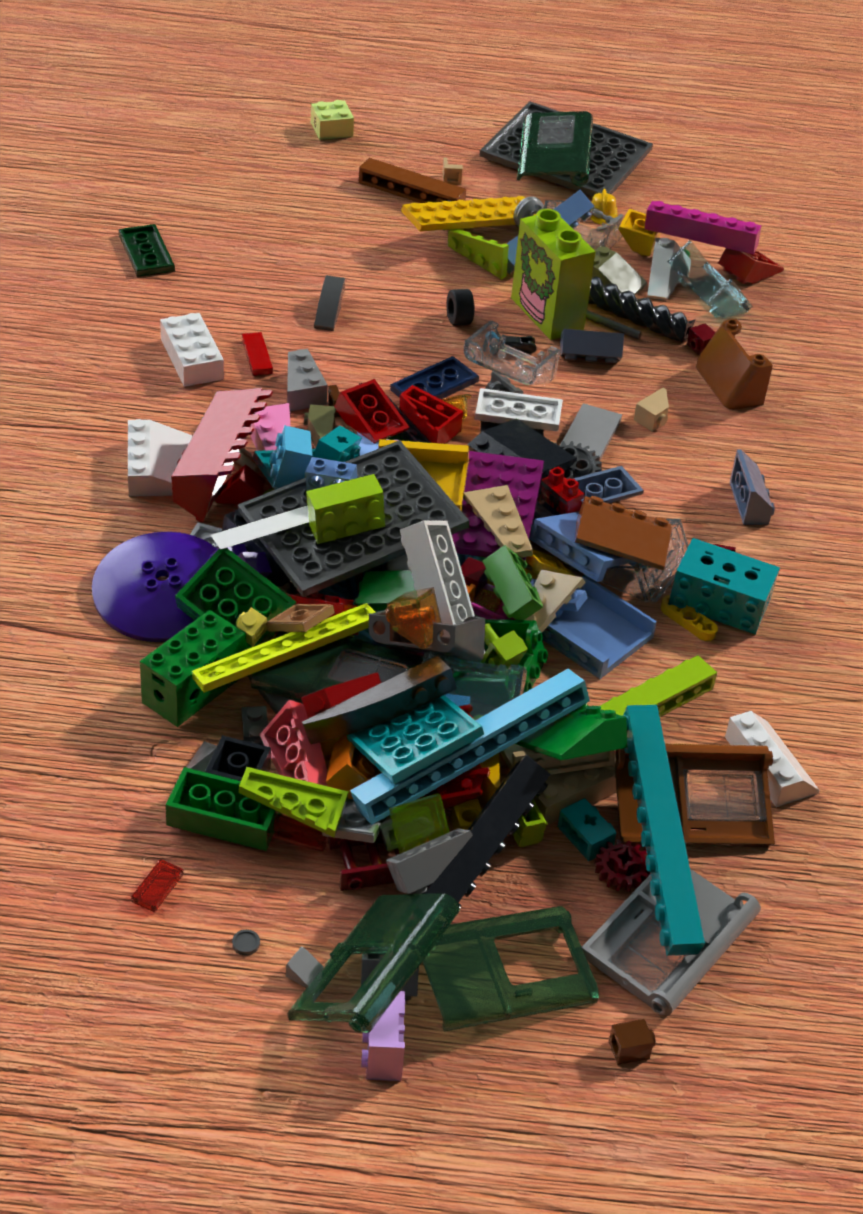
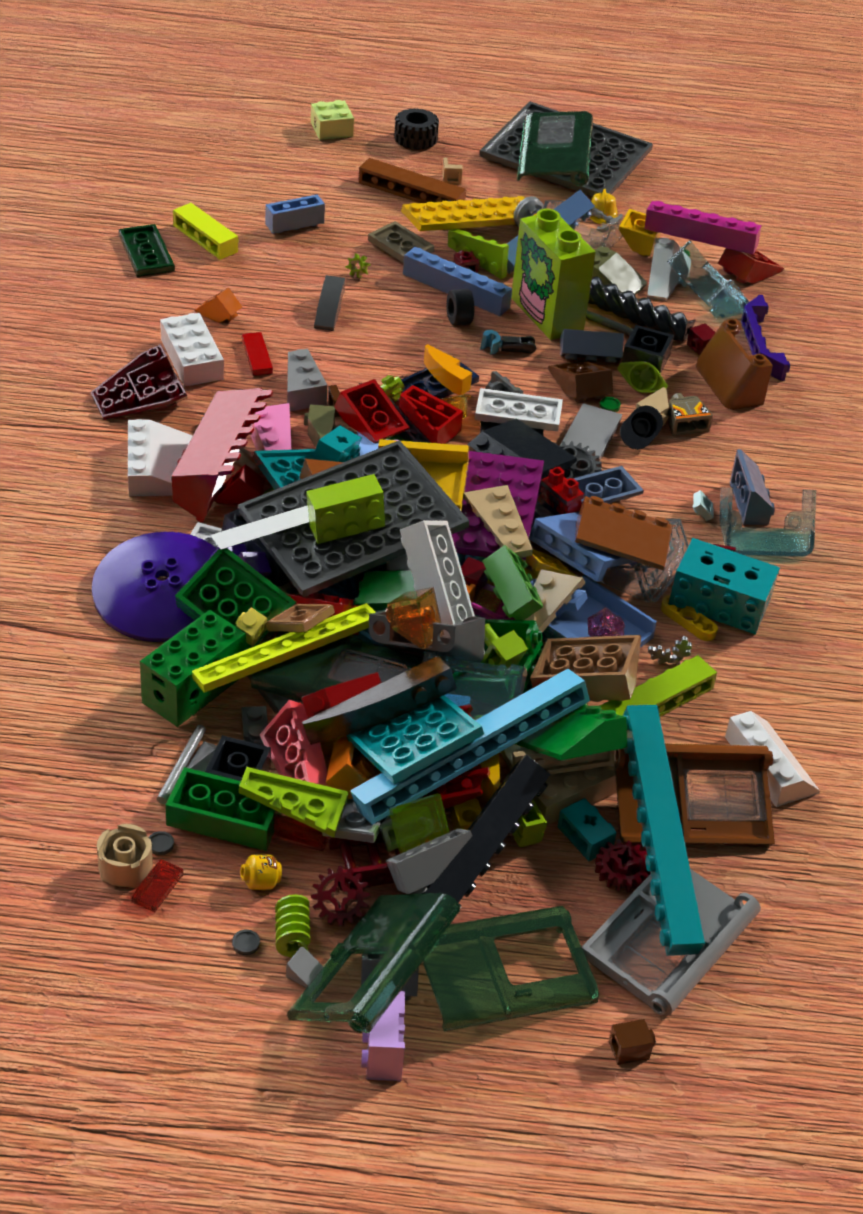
(124, 856): none -> tan brick
(140, 386): none -> dark red wedge
(161, 843): none -> dark grey piece
(181, 763): none -> light grey bar
(205, 231): none -> neon yellow brick
(220, 307): none -> orange slope
(261, 872): none -> yellow head
(291, 456): medium azure brick -> none
(292, 924): none -> lime piece
(294, 214): none -> medium blue brick
(328, 472): medium blue brick -> none
(352, 266): none -> lime gear
(352, 896): none -> dark red gear
(392, 387): none -> lime gear
(398, 240): none -> dark tan plate
(416, 129): none -> black tyre
(447, 275): none -> medium blue brick
(447, 370): none -> light orange slope
(467, 259): none -> dark red brick
(489, 350): clear windscreen -> none
(583, 380): none -> reddish brown slope
(604, 663): none -> medium nougat slope
(605, 624): none -> clear pink brick
(610, 404): none -> green piece
(641, 427): none -> black piece
(642, 376): none -> lime hat
(648, 346): none -> black brick
(681, 650): none -> flat silver animal
(688, 415): none -> dark tan torso
(703, 505): none -> light aqua plate
(752, 314): none -> dark purple slope
(792, 540): none -> clear light blue windscreen

